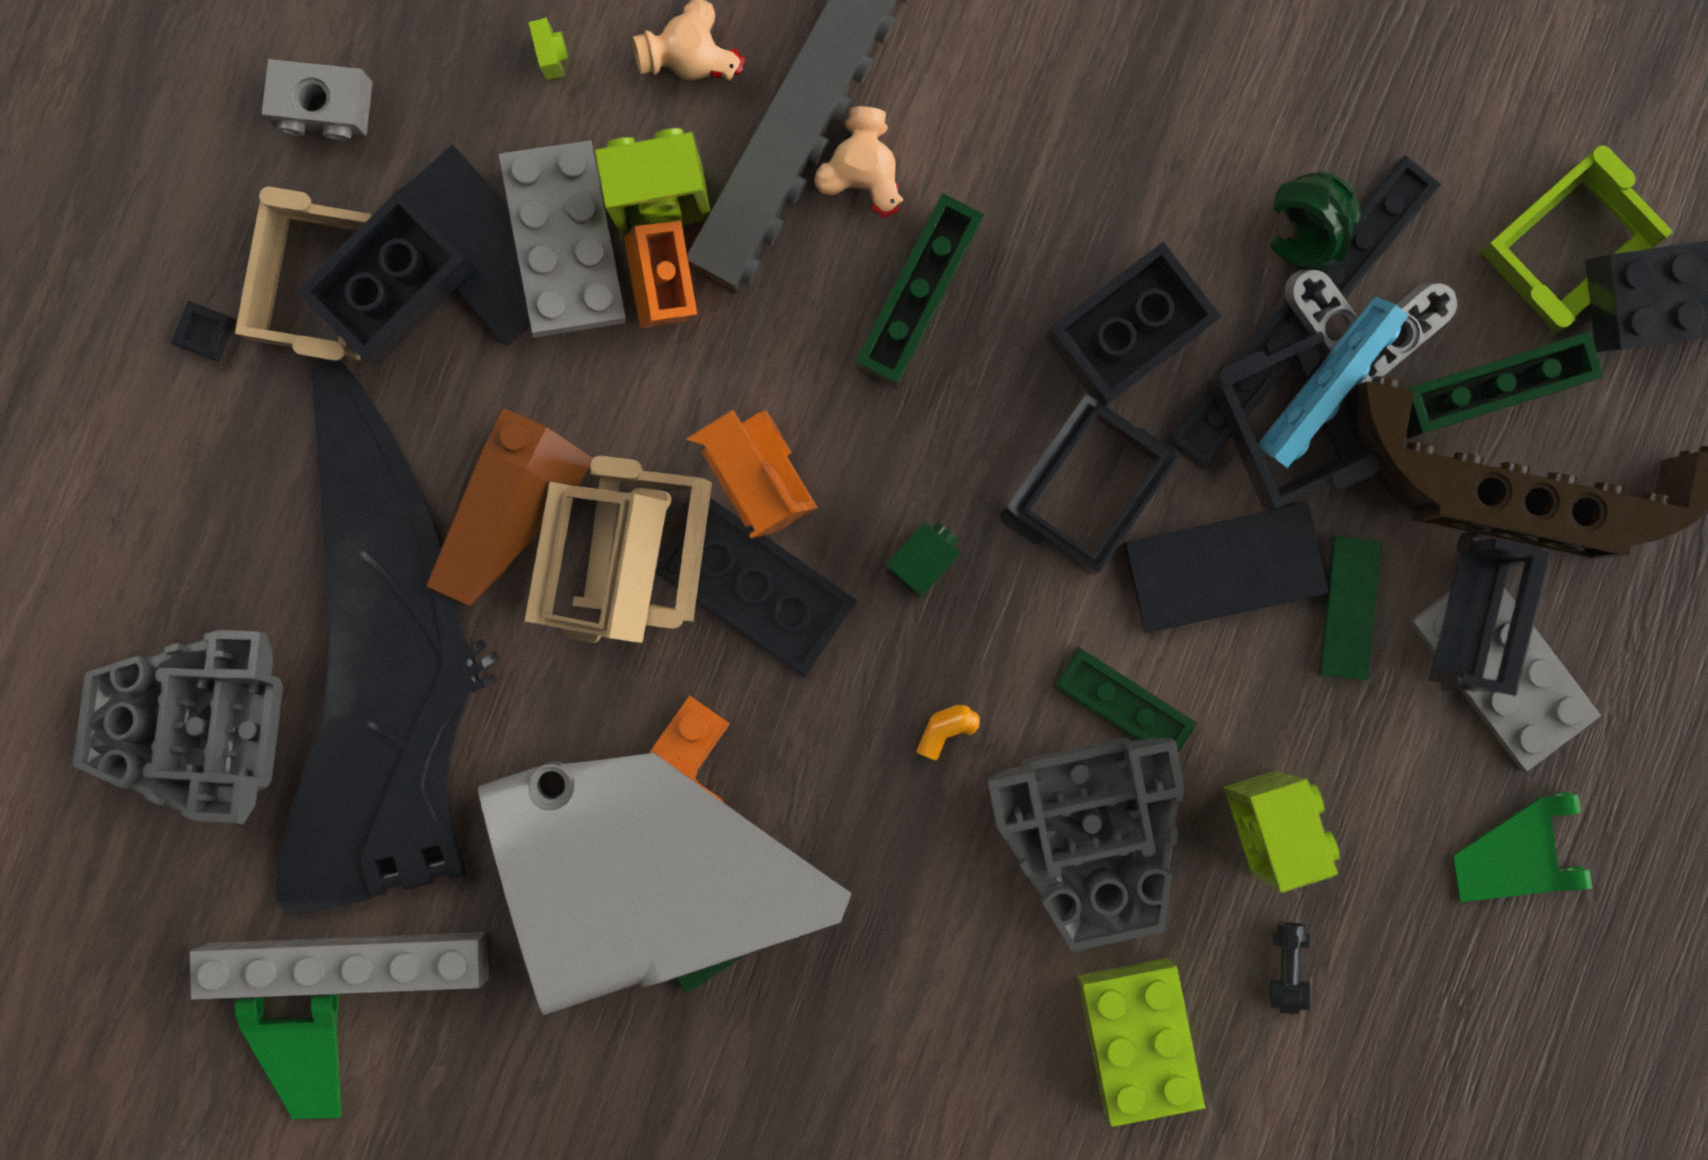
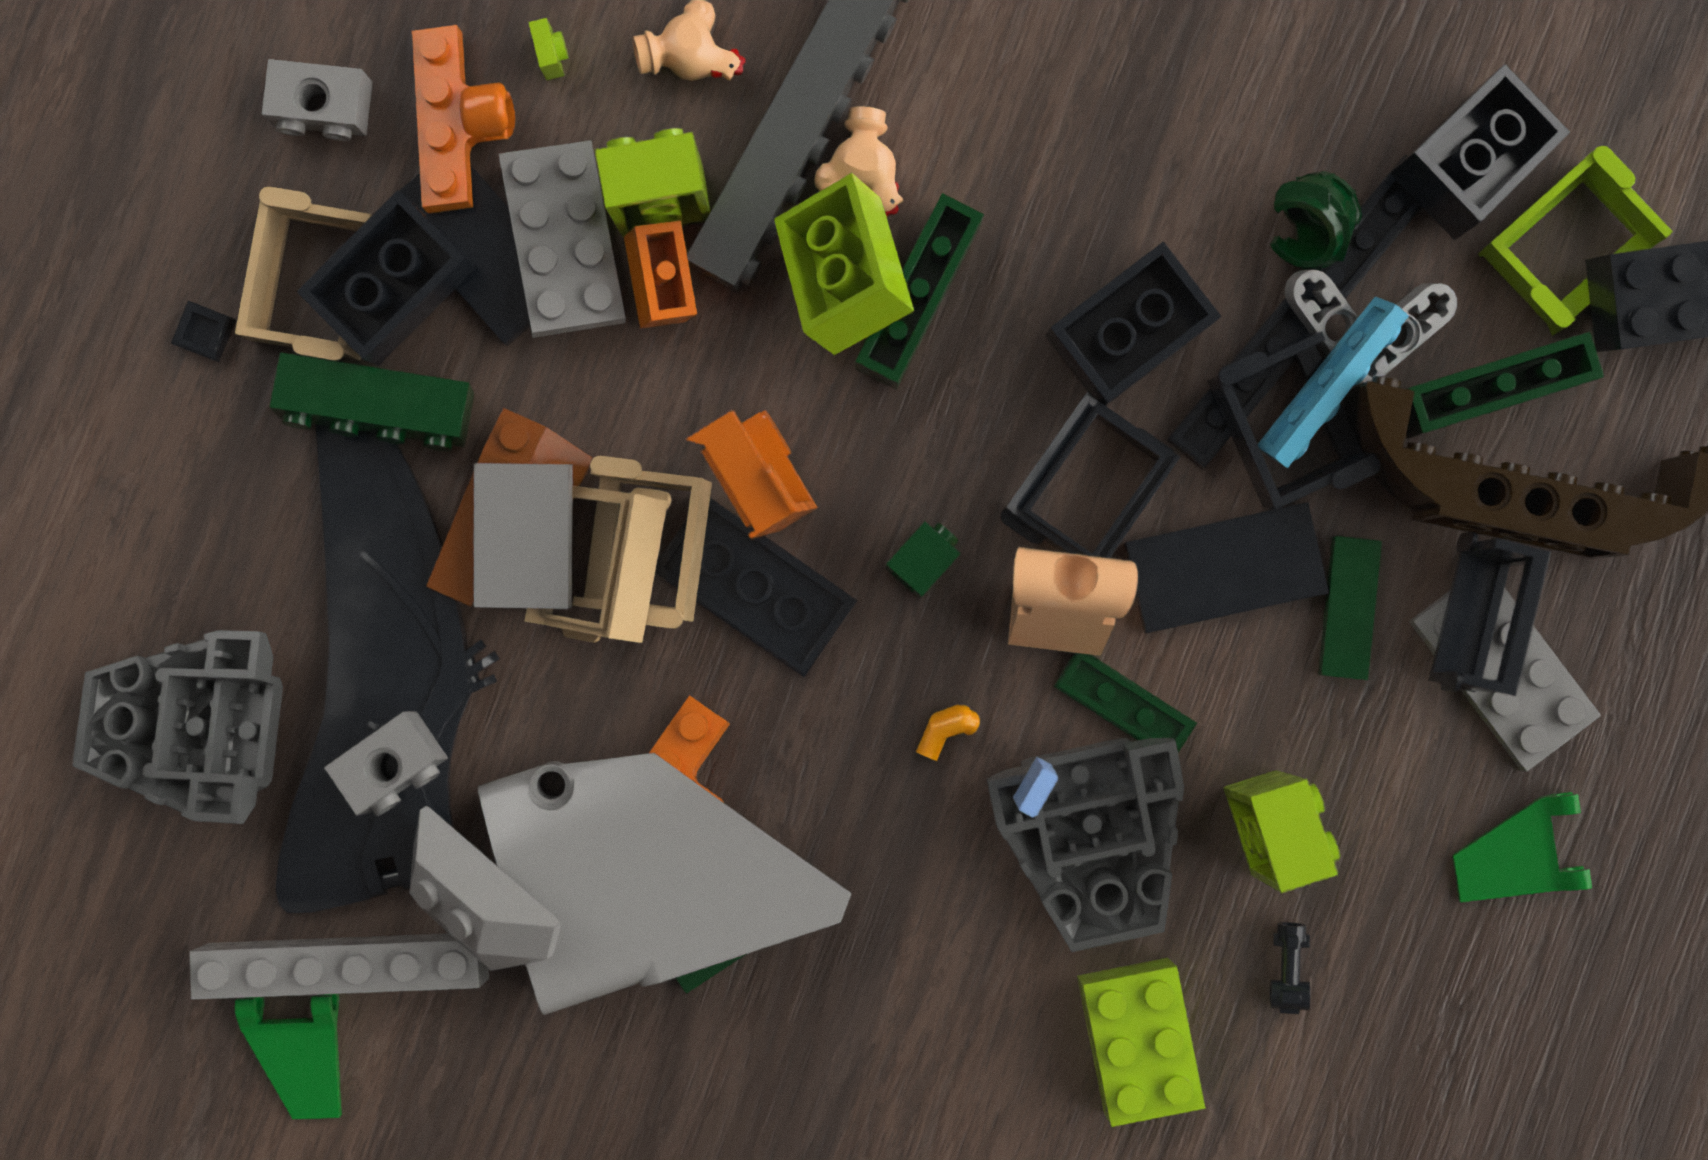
(360, 773): none -> light grey brick
(371, 401): none -> dark green brick
(452, 118): none -> orange plate
(477, 899): none -> light grey wedge
(523, 535): none -> light grey tile
(843, 264): none -> lime brick
(1035, 787): none -> light blue tile
(1068, 600): none -> light nougat piece
(1480, 152): none -> black brick

